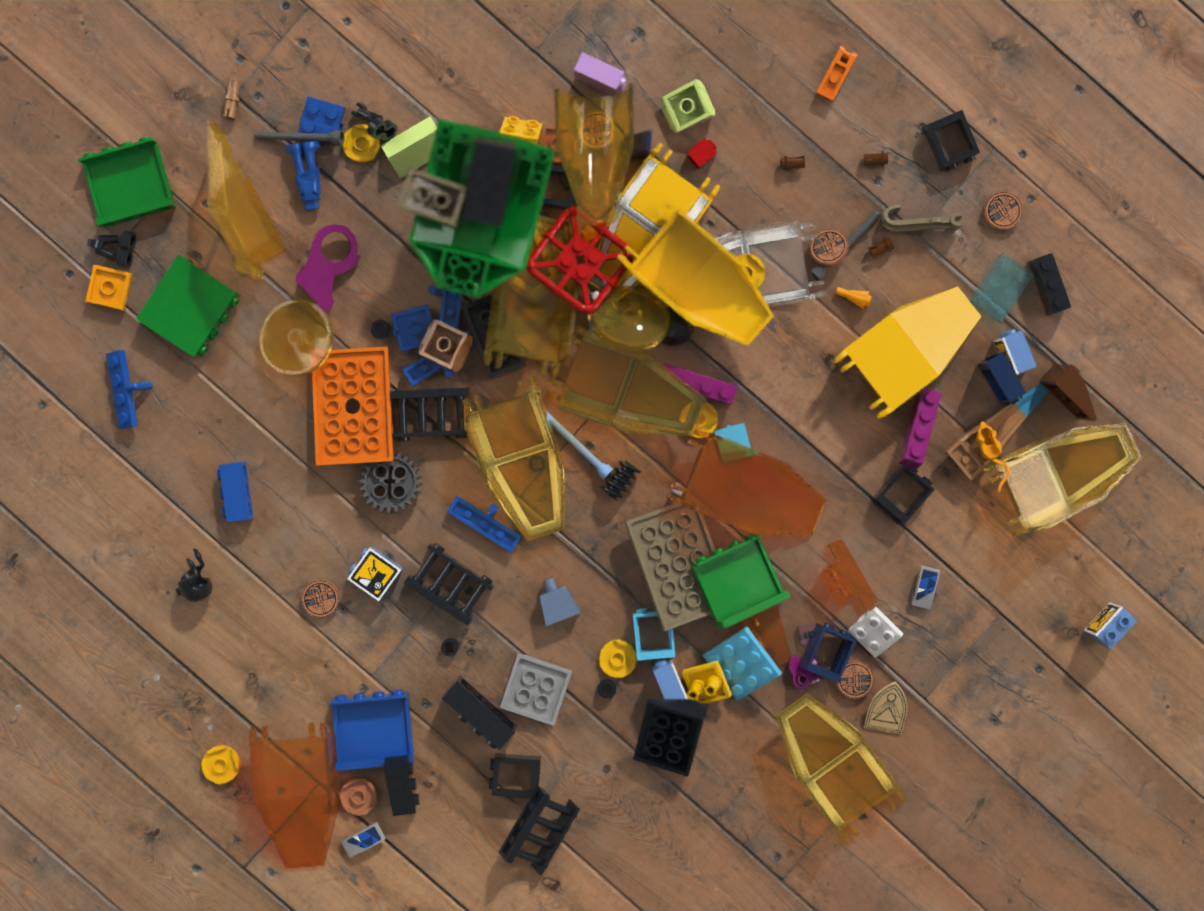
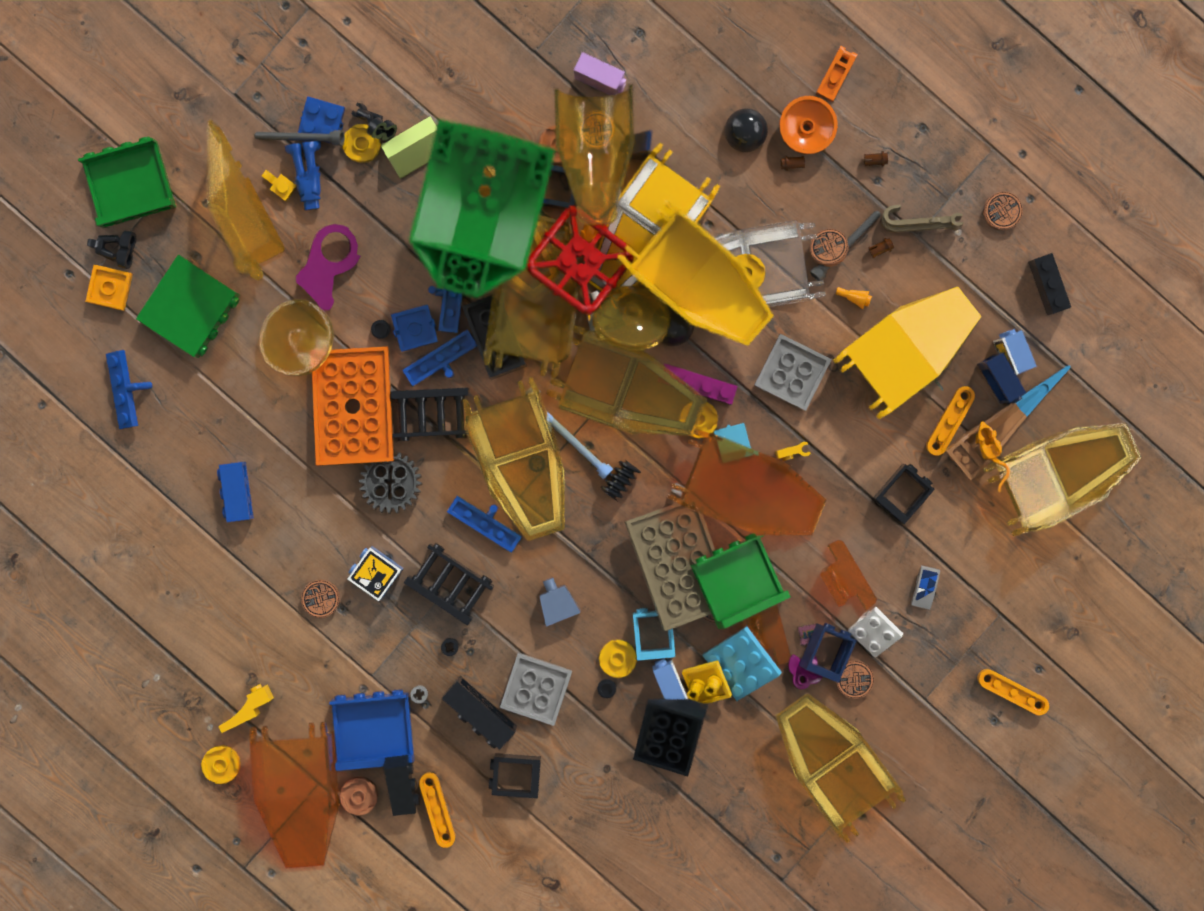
(192, 584): black hair -> none
(231, 98): medium nougat pin -> none
(258, 696): none -> yellow slope
(281, 186): none -> yellow plate
(363, 840): slope -> none
(414, 690): none -> light grey bush
(433, 198): dark tan slope -> none
(437, 810): none -> light orange plate
(446, 345): medium nougat slope -> none
(489, 180): black brick -> none
(527, 130): yellow plate -> none
(528, 818): black fence -> none
(687, 106): yellowish green slope -> none
(702, 153): red brick -> none
(746, 130): none -> black piece
(787, 453): none -> yellow plate
(792, 372): none -> light grey plate
(811, 112): none -> orange dish
(887, 710): tan shield -> none
(920, 428): magenta brick -> none
(930, 130): black window -> none
(950, 420): none -> light orange plate
(1001, 288): clear light blue plate -> none
(1013, 692): none -> light orange plate
(1070, 390): reddish brown slope -> none
(1110, 625): medium blue piece -> none

